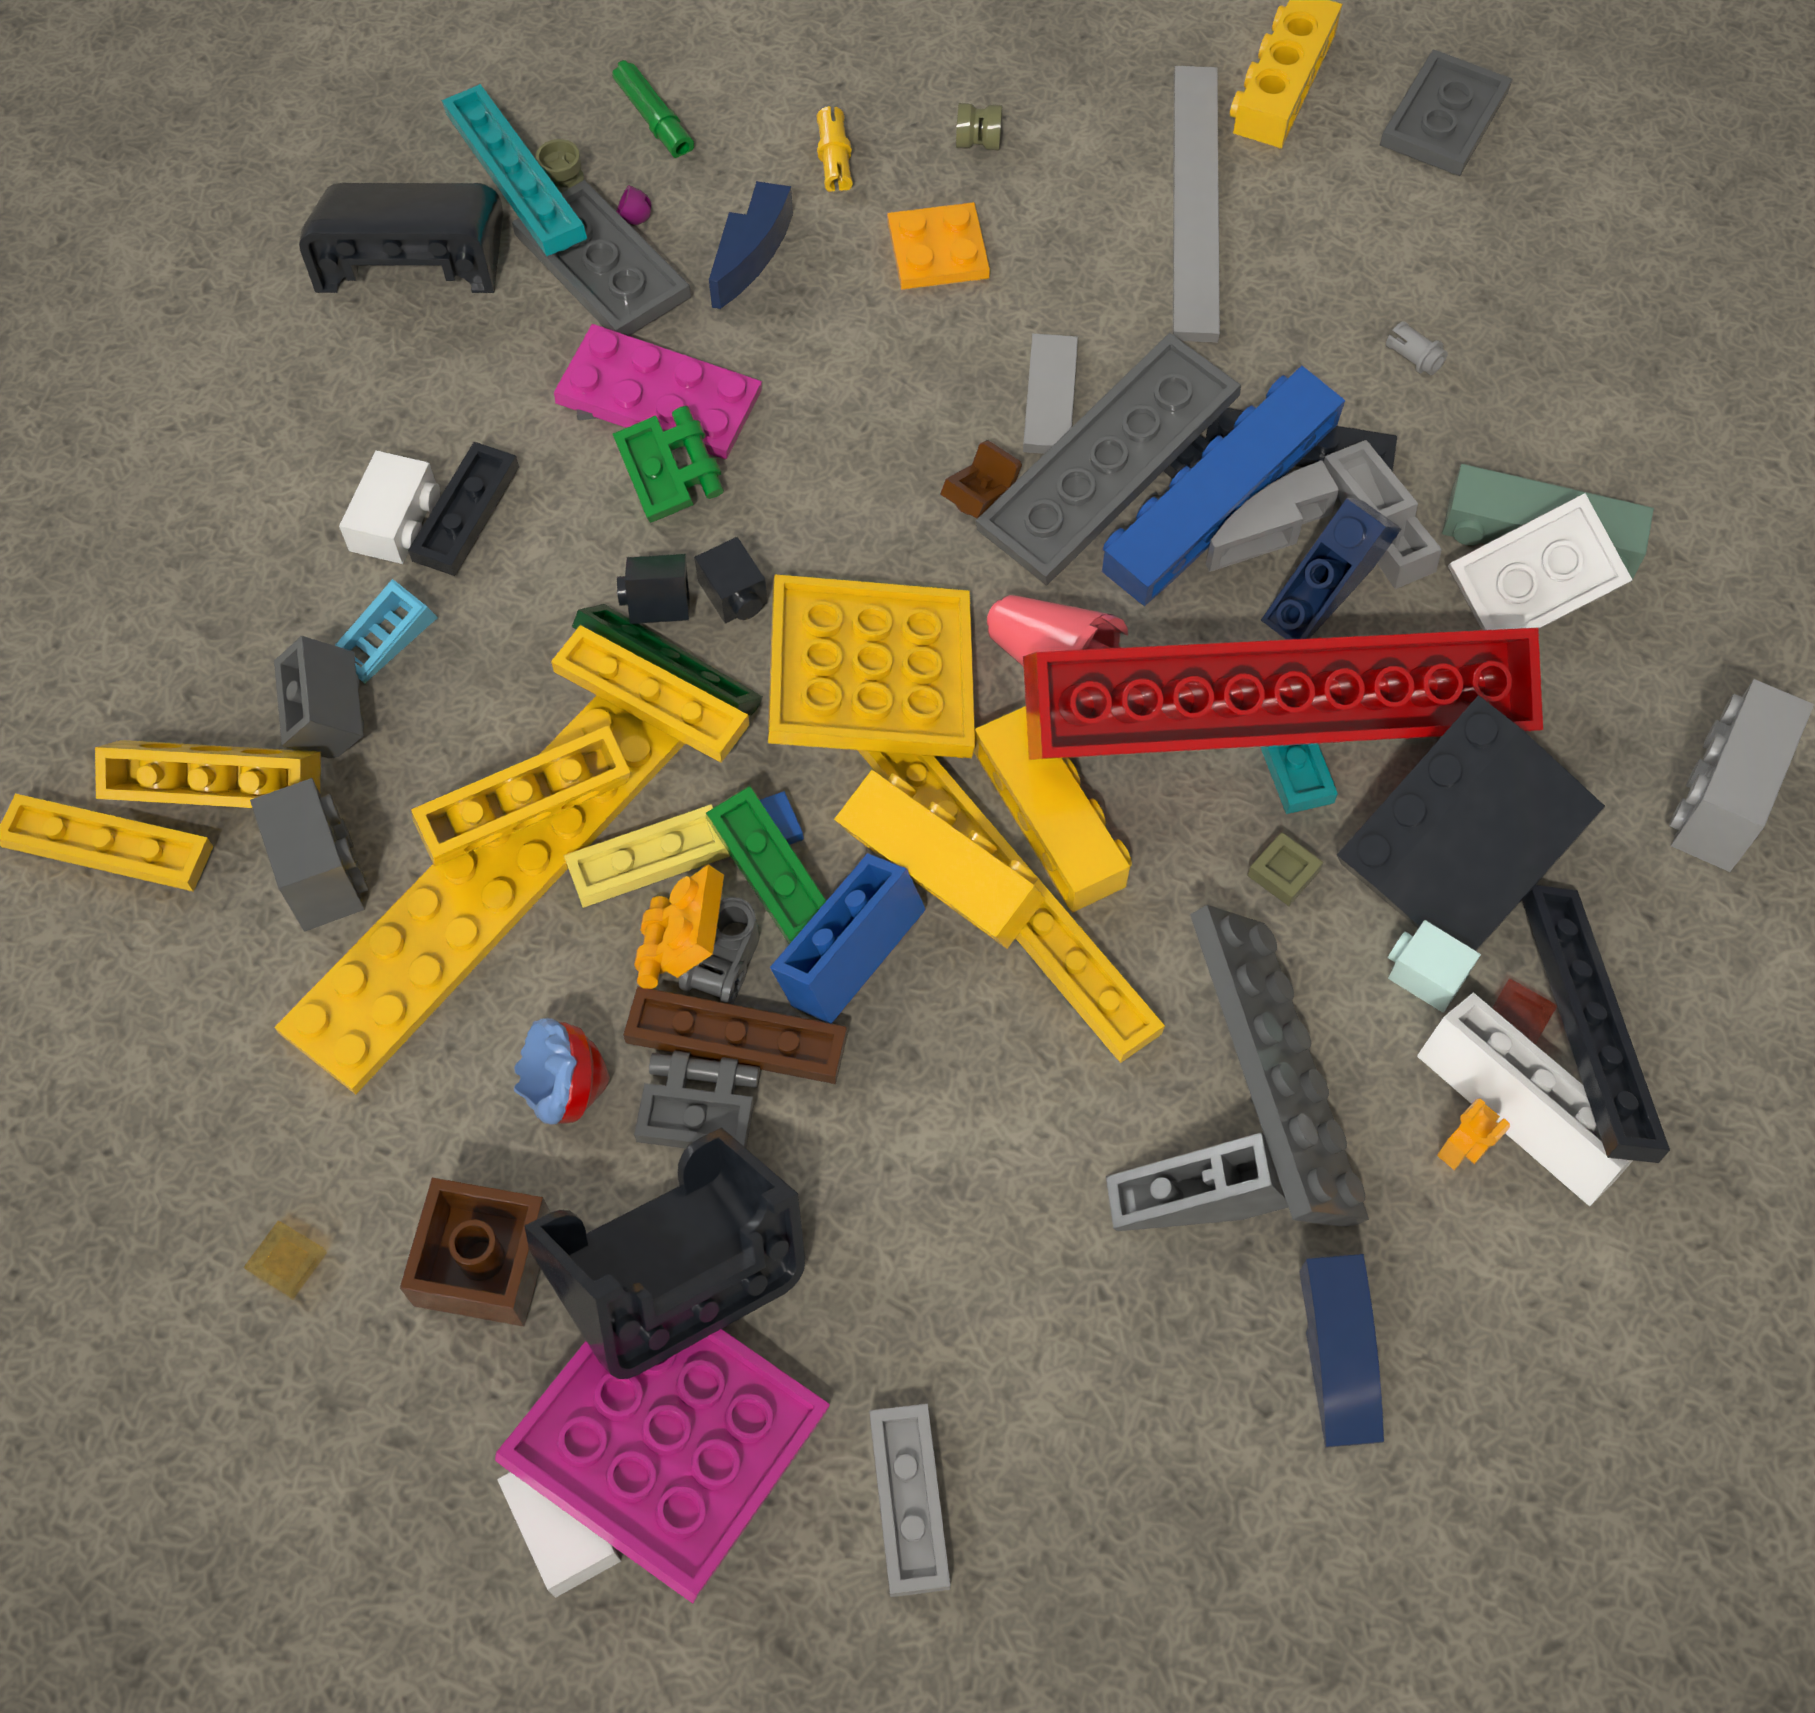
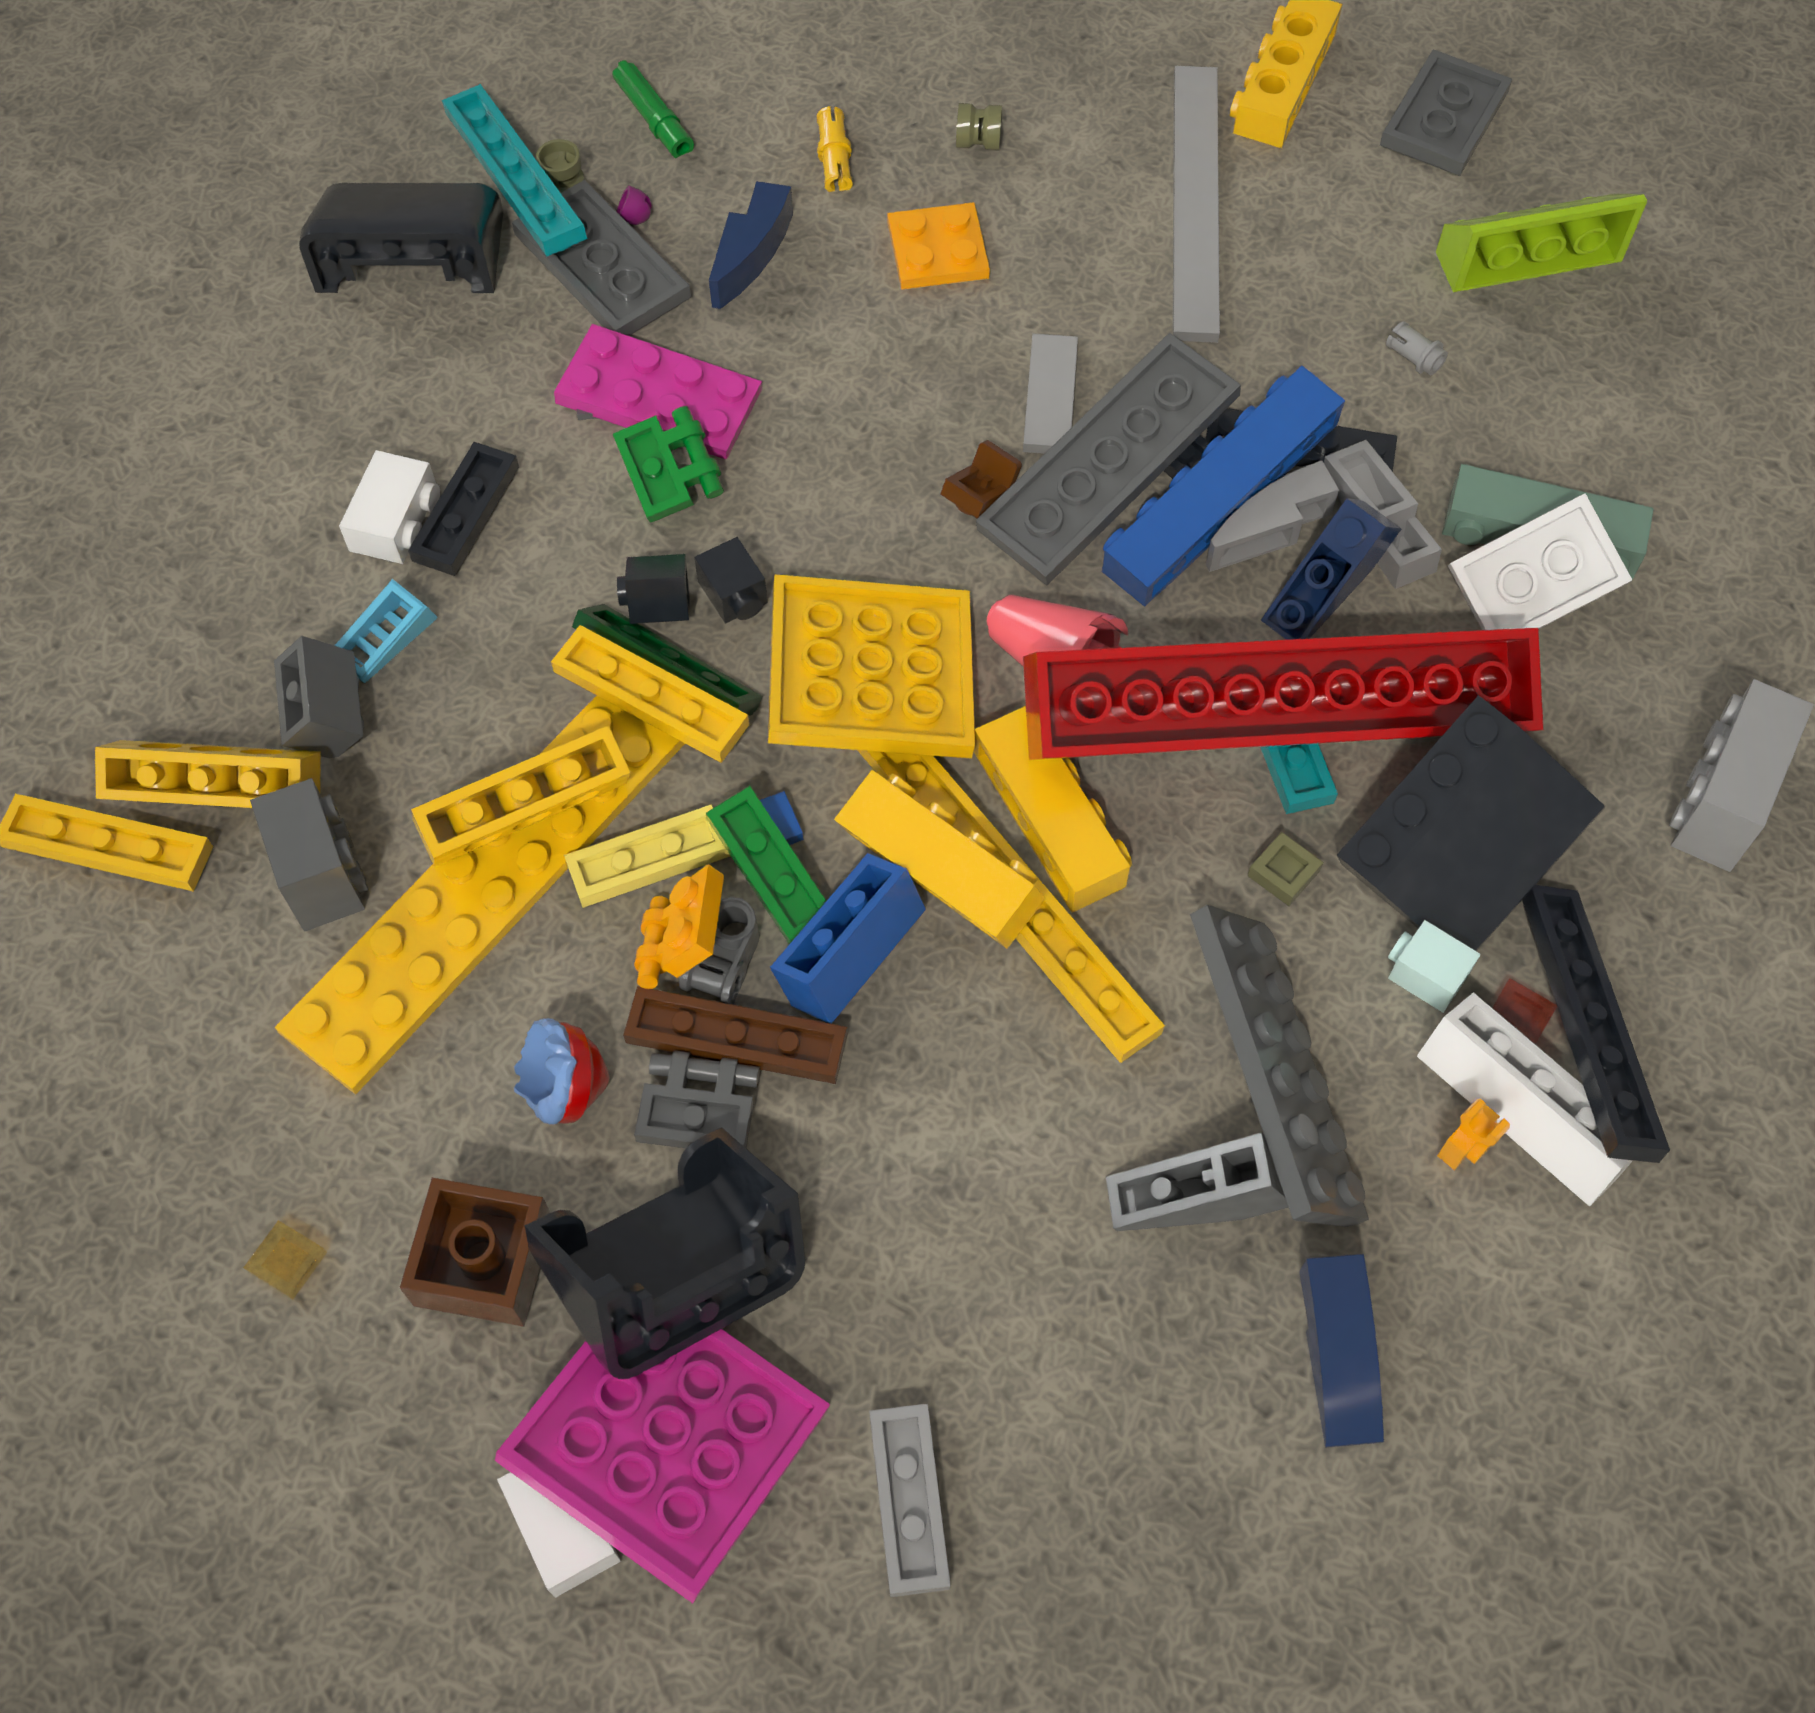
(1539, 240): none -> lime slope

